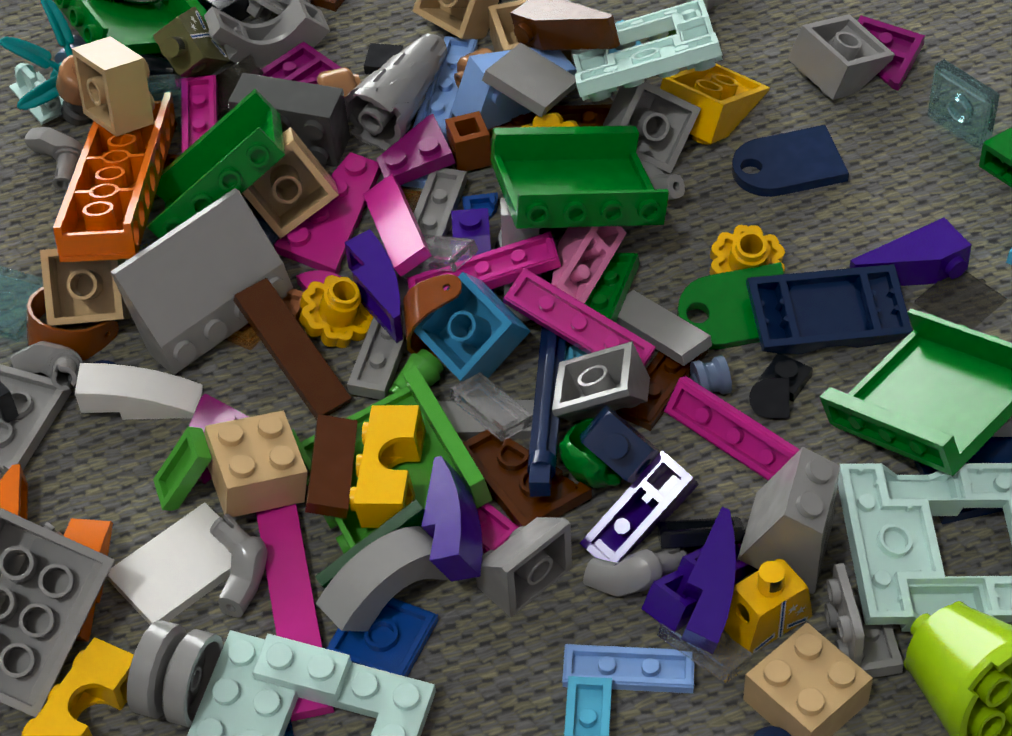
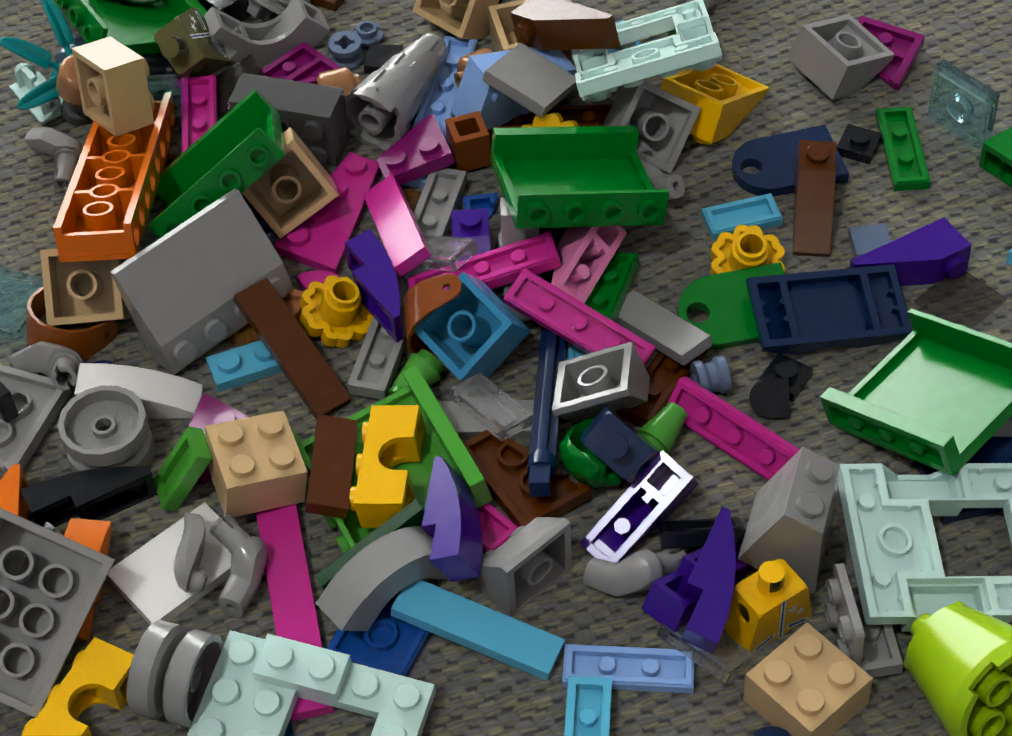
(88, 494): none -> black slope
(106, 429): none -> light grey wheel
(190, 554): none -> light grey arm
(241, 365): none -> medium azure plate
(346, 49): none -> sand blue wheel
(369, 33): none -> sand blue plate
(478, 628): none -> medium azure tile
(664, 427): none -> bright green cone
(751, 211): none -> medium azure tile
(813, 198): none -> reddish brown slope
(859, 144): none -> black plate
(867, 238): none -> sand blue tile
(902, 149): none -> green tile

